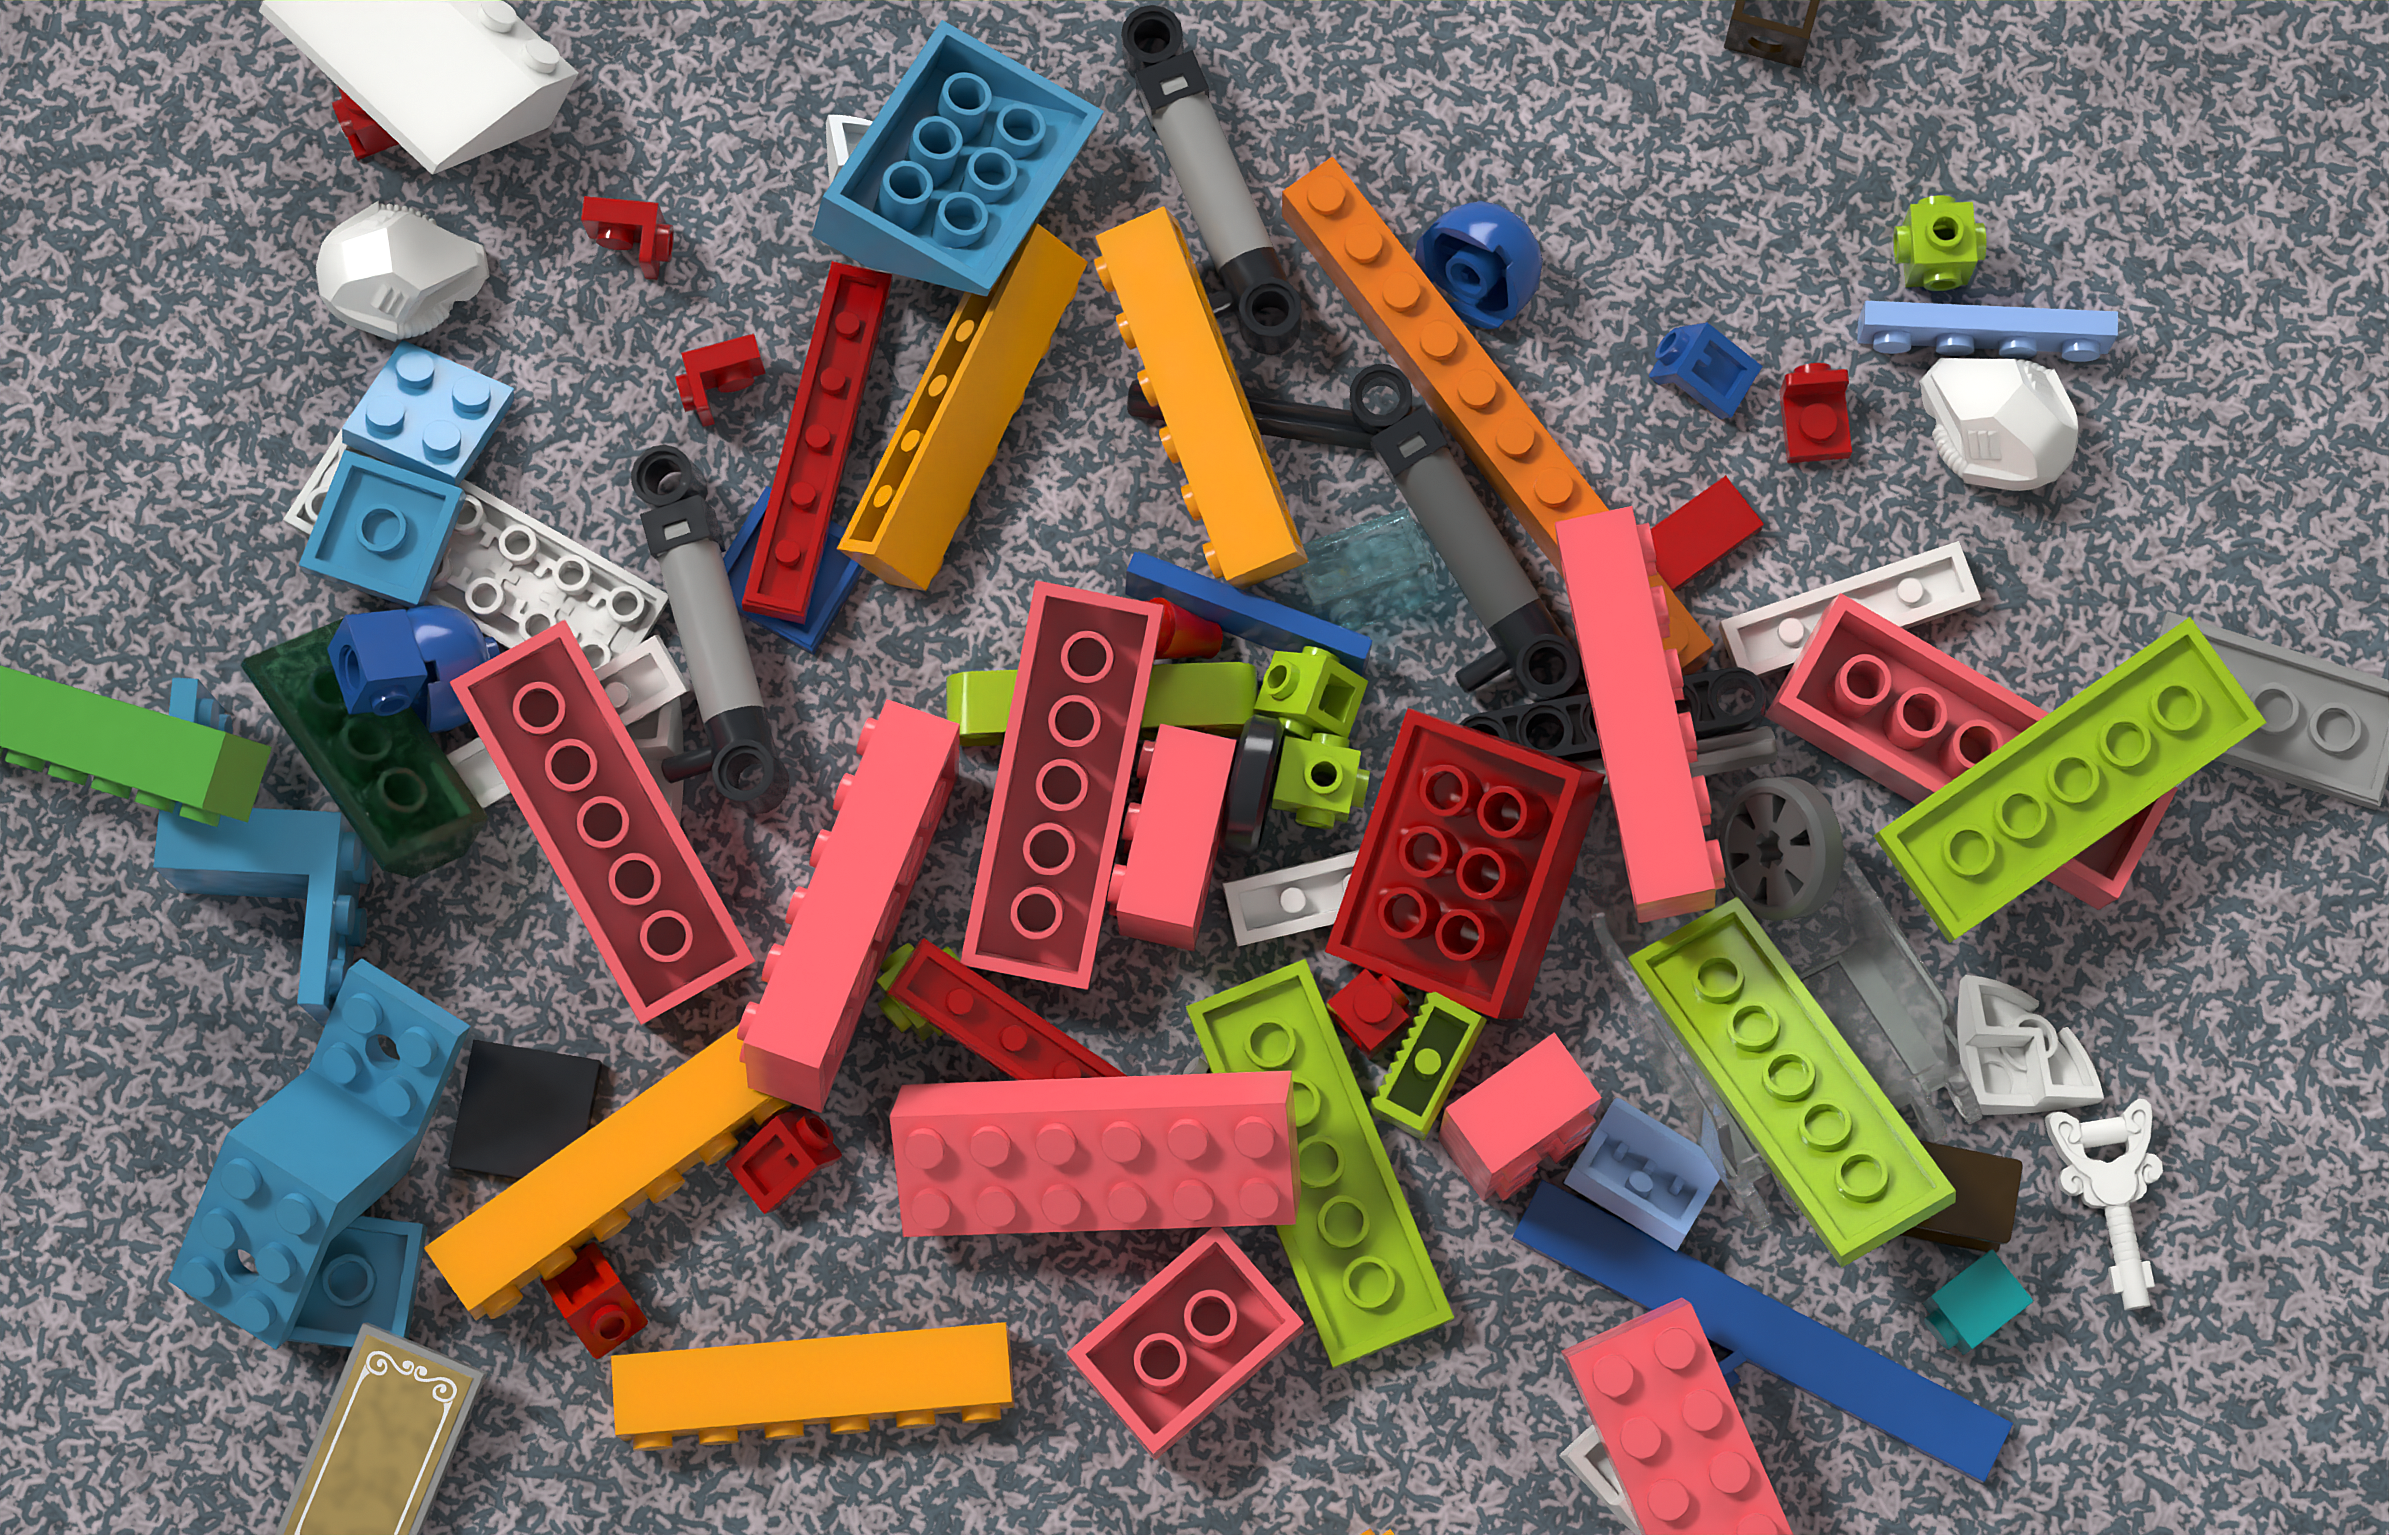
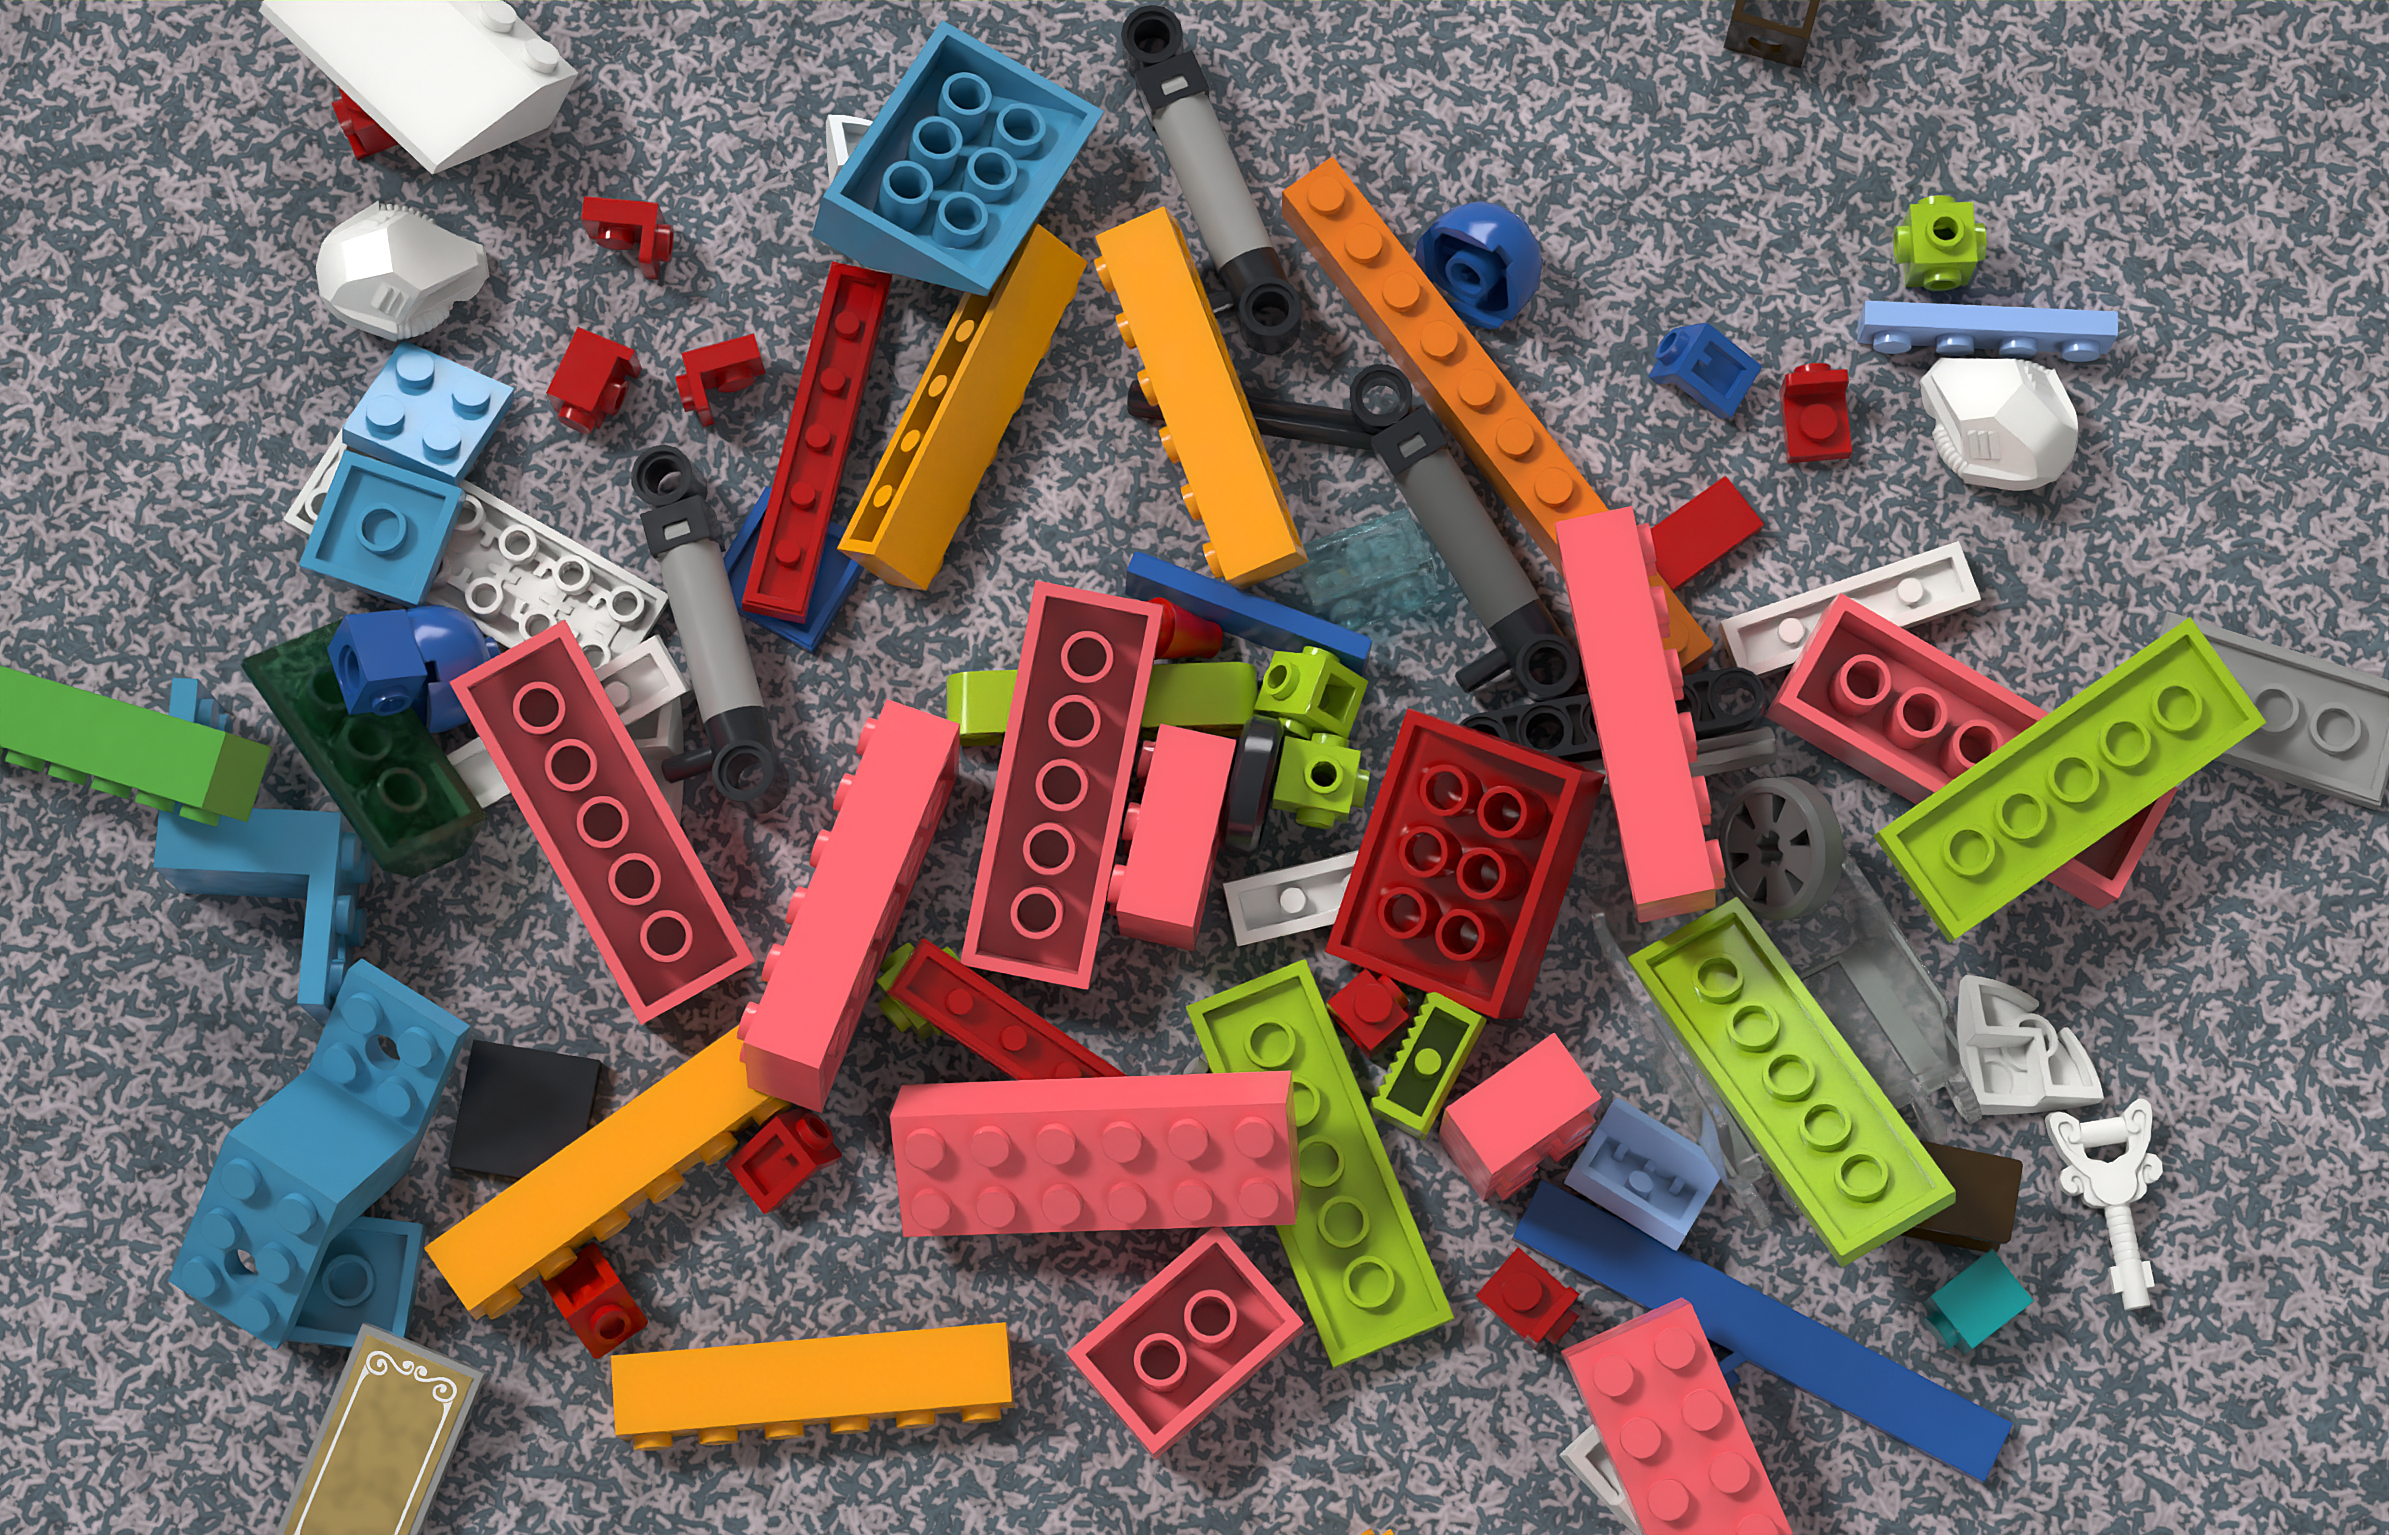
(591, 380): none -> red brick
(1529, 1300): none -> red bracket

